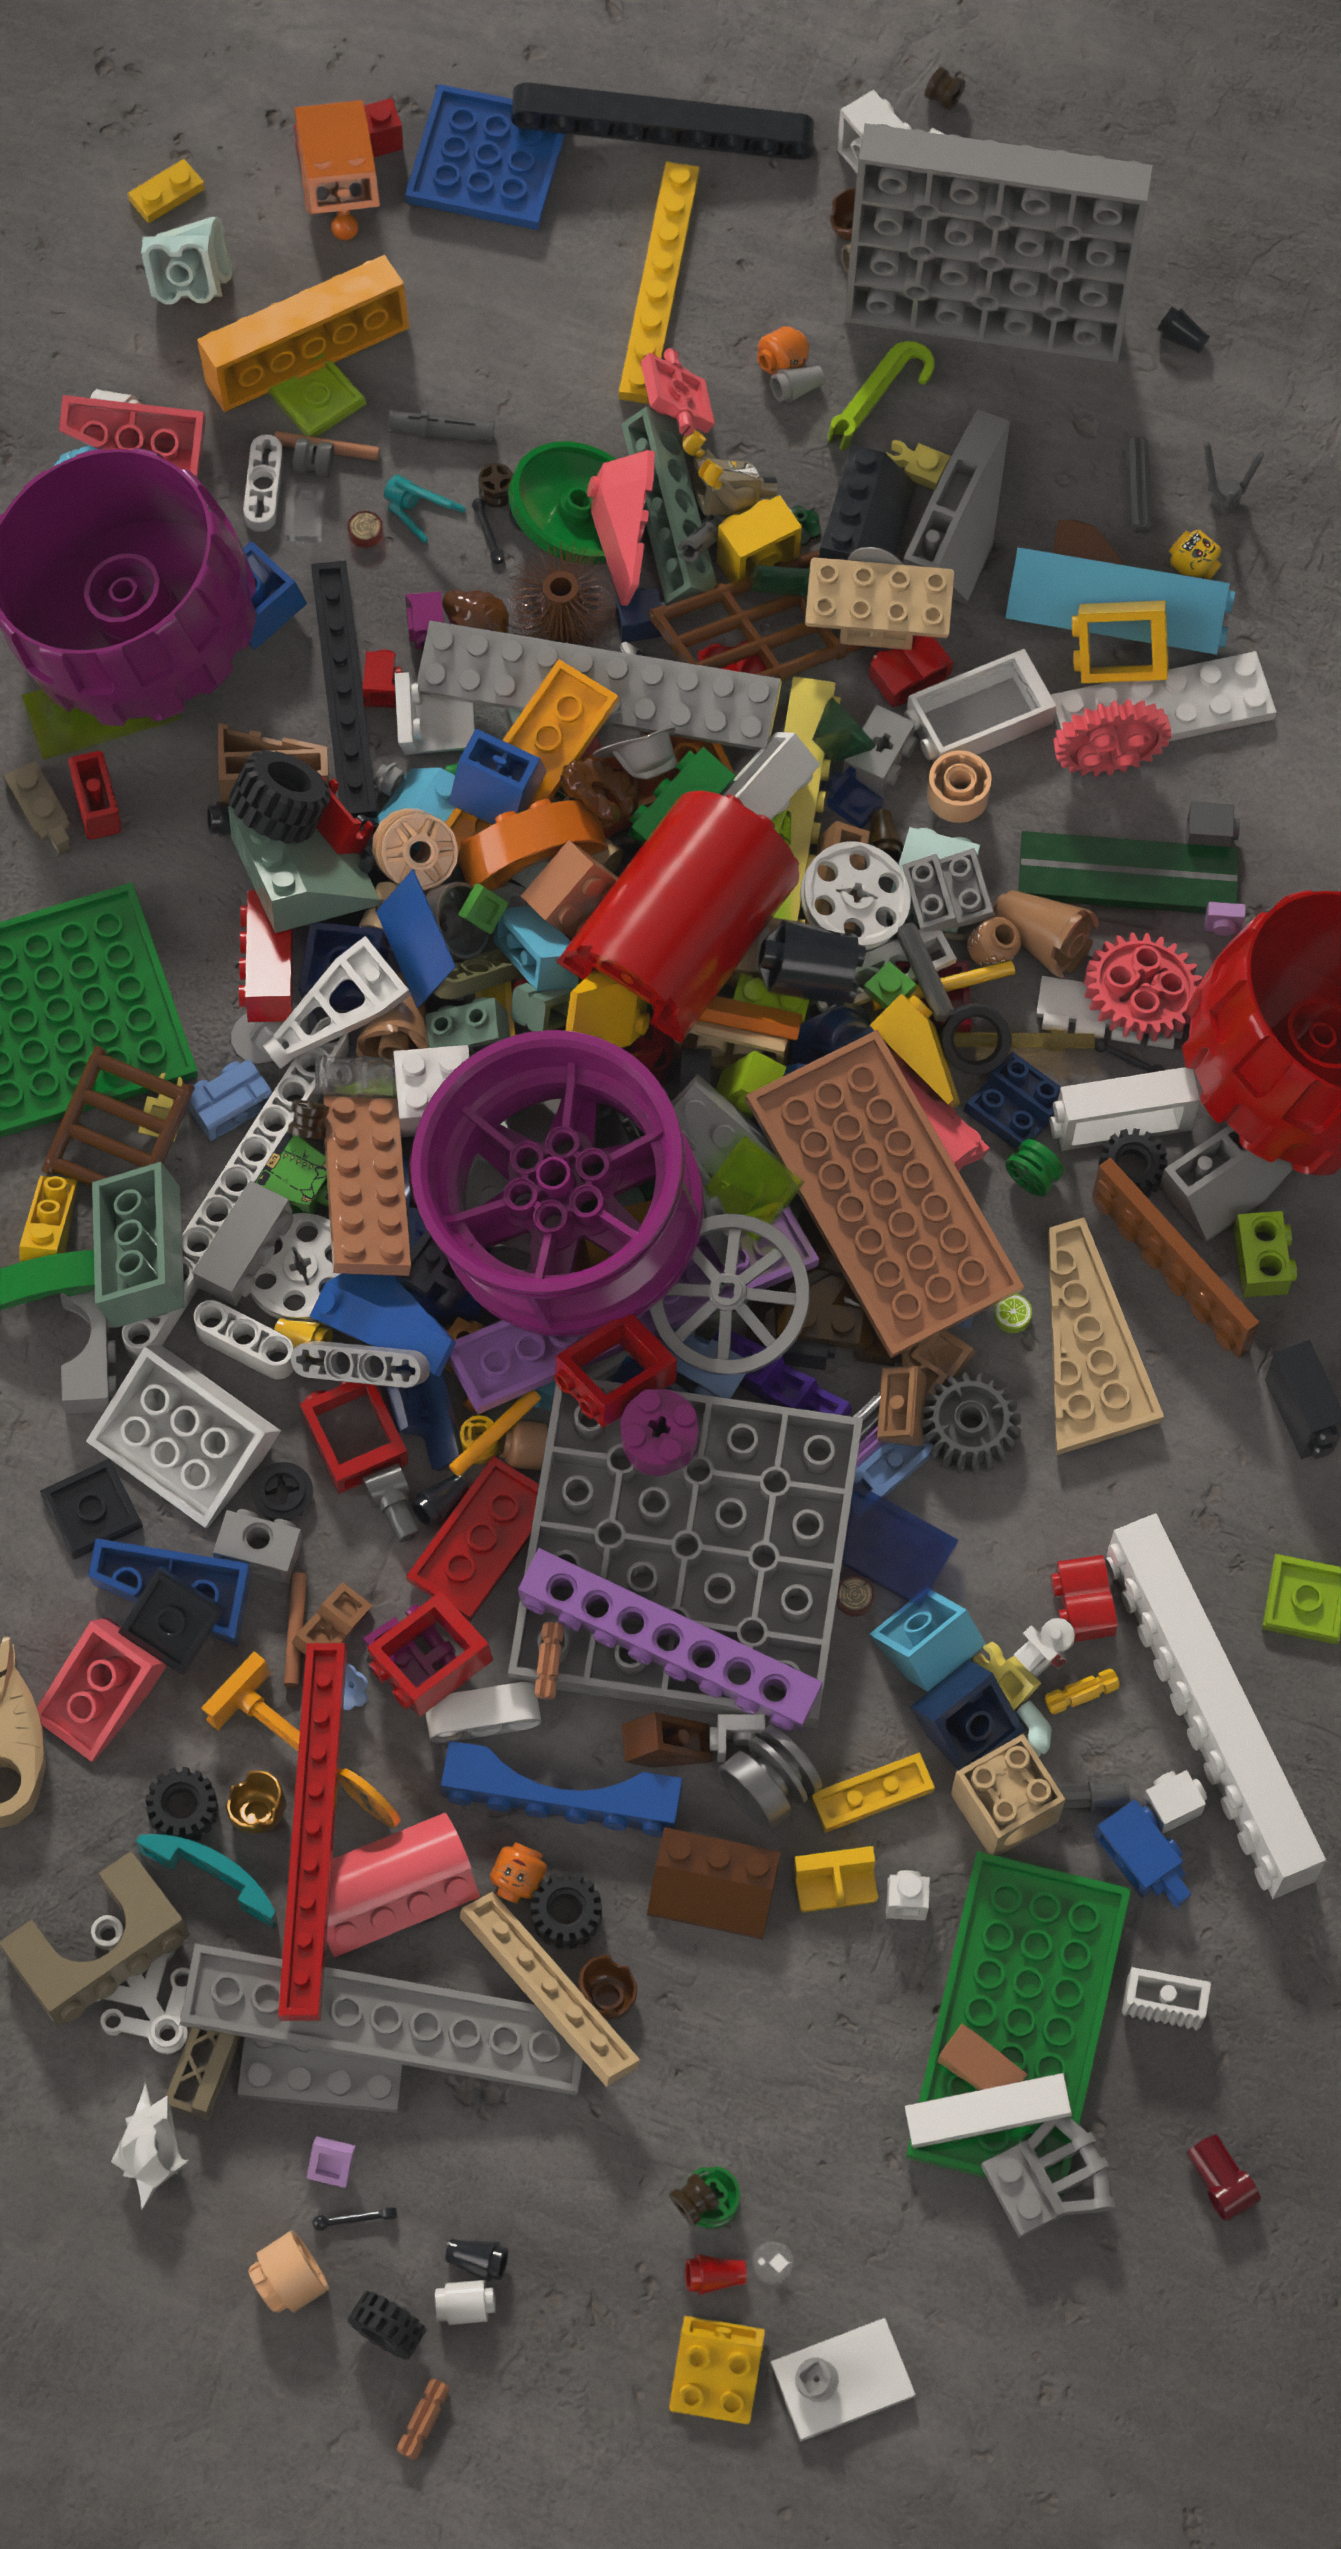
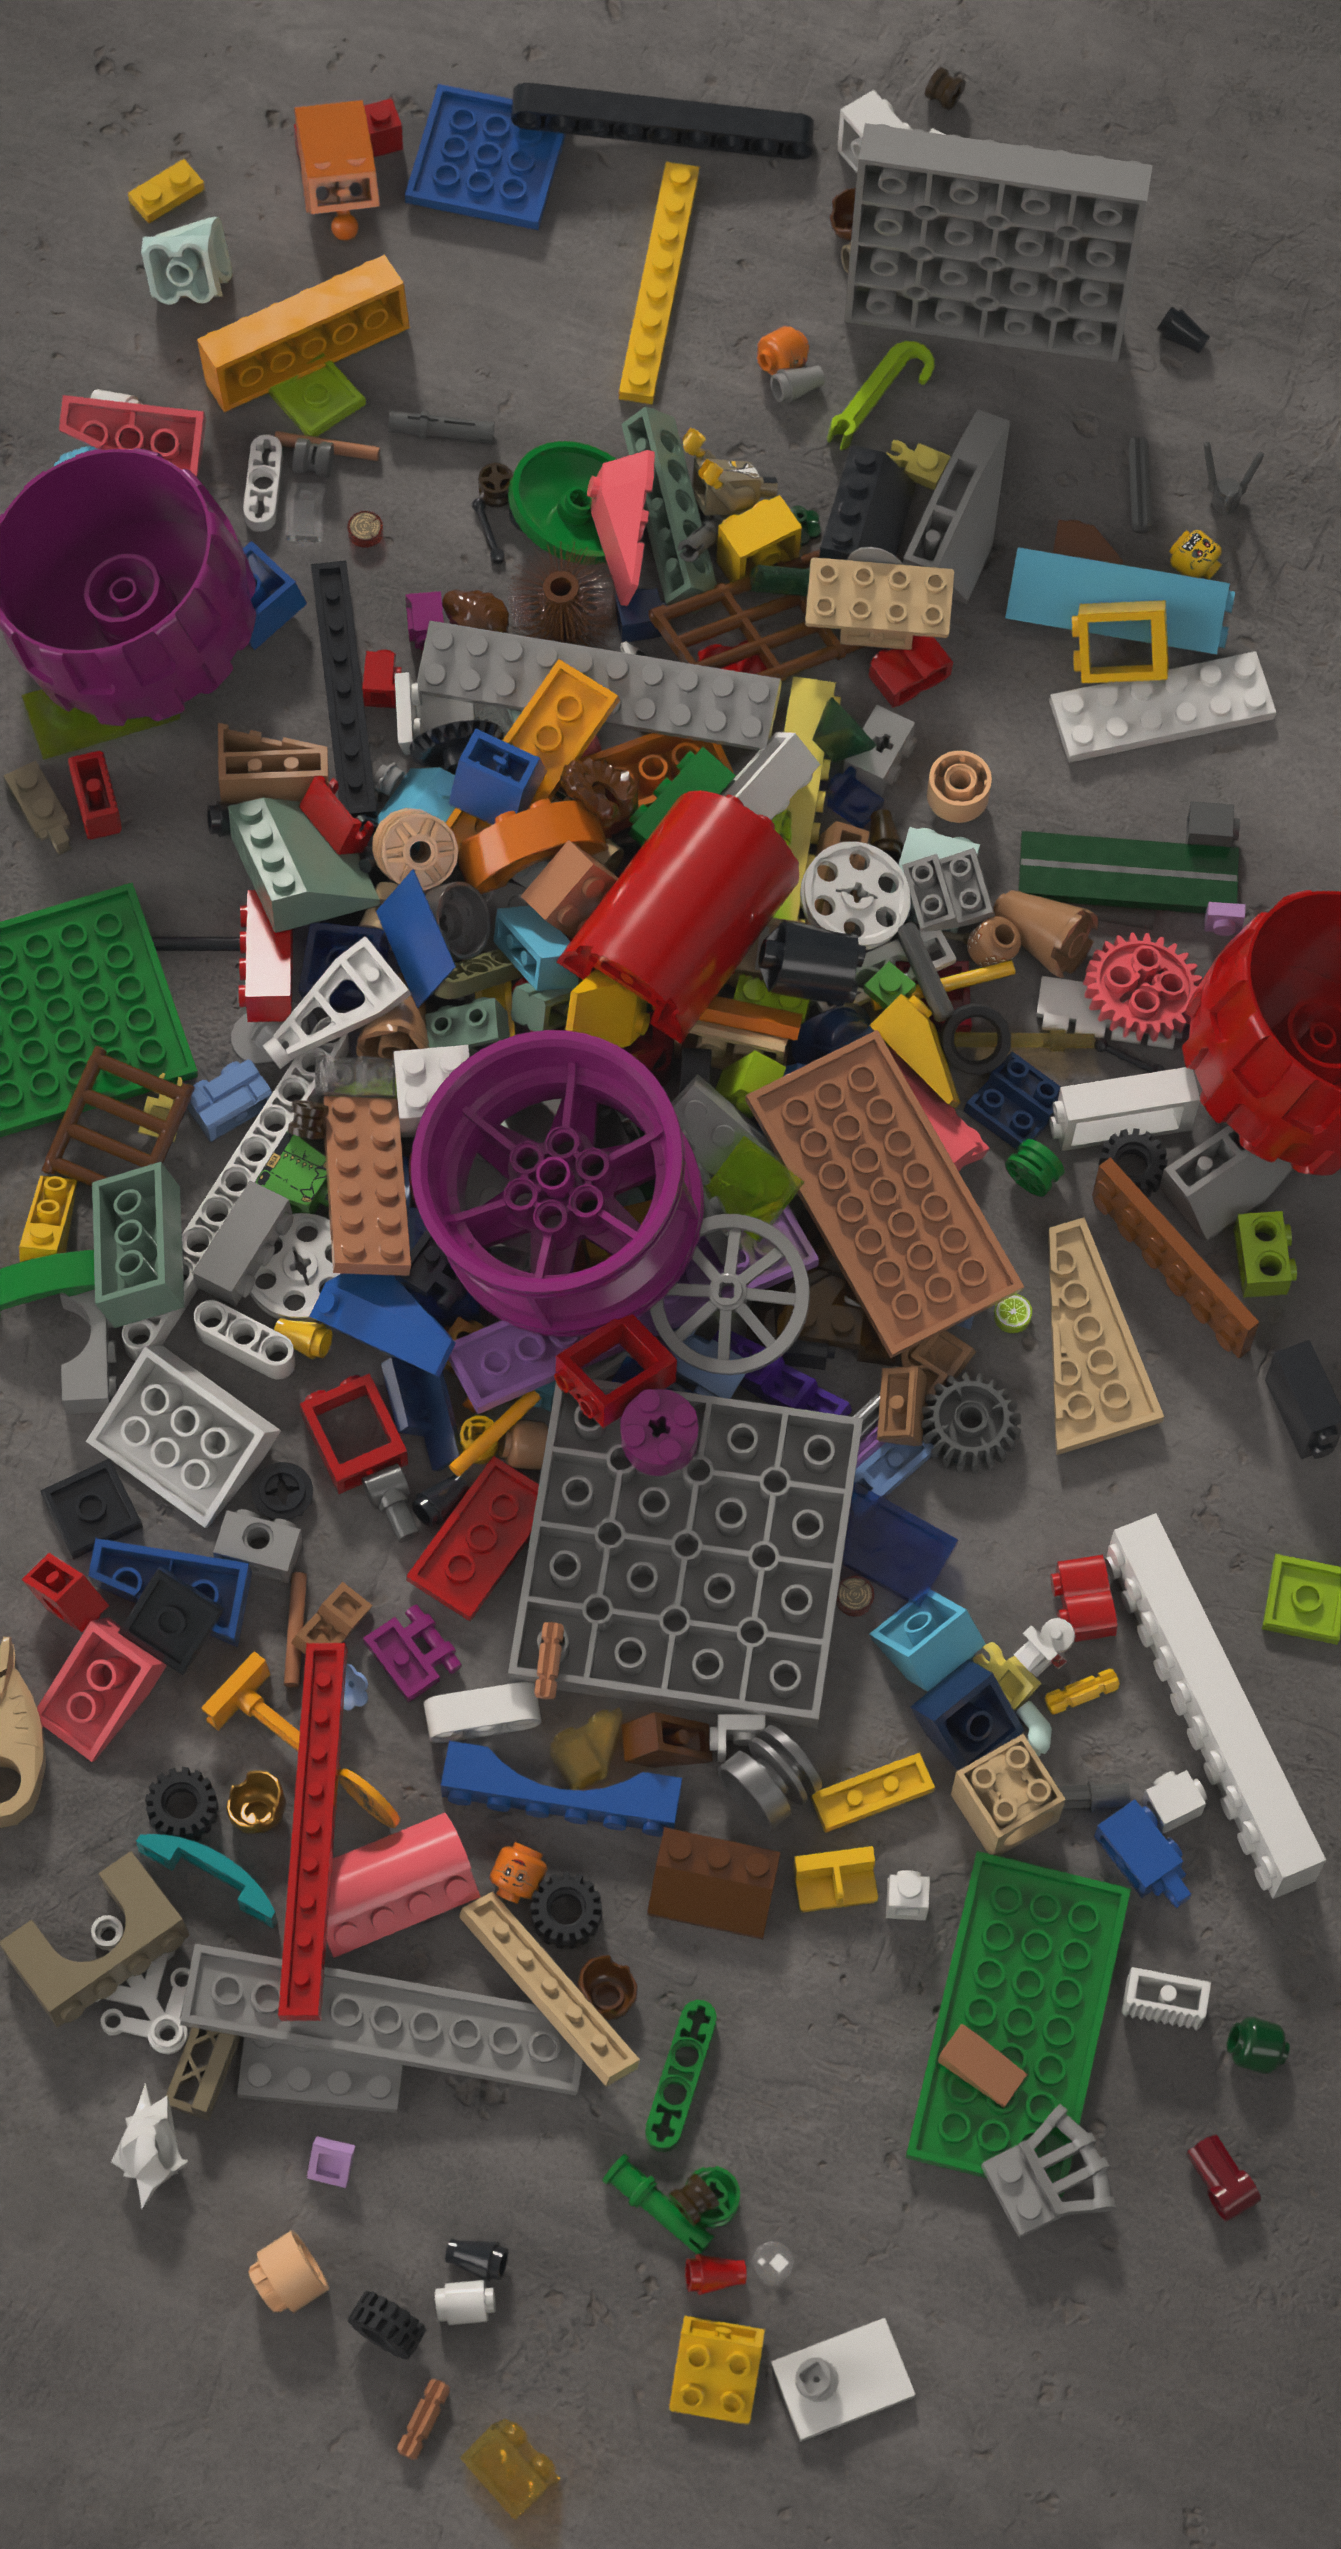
(65, 1592): none -> red brick
(196, 943): none -> black bar
(279, 796): black tyre -> none
(321, 2222): black hinge -> none
(360, 1364): light grey beam -> none
(406, 494): teal plant -> none
(446, 743): none -> black gear
(446, 1680): red window -> none
(483, 908): bright green plate -> none
(510, 2467): none -> clear yellow bracket
(550, 1571): medium lavender brick -> none
(587, 1752): none -> clear yellow slope
(643, 756): light grey piece -> none
(643, 2192): none -> green pin
(677, 392): coral plate -> none
(683, 2076): none -> green beam
(981, 707): window -> none
(988, 2110): white tile -> none
(1112, 738): coral gear -> none
(1257, 2045): none -> dark green head

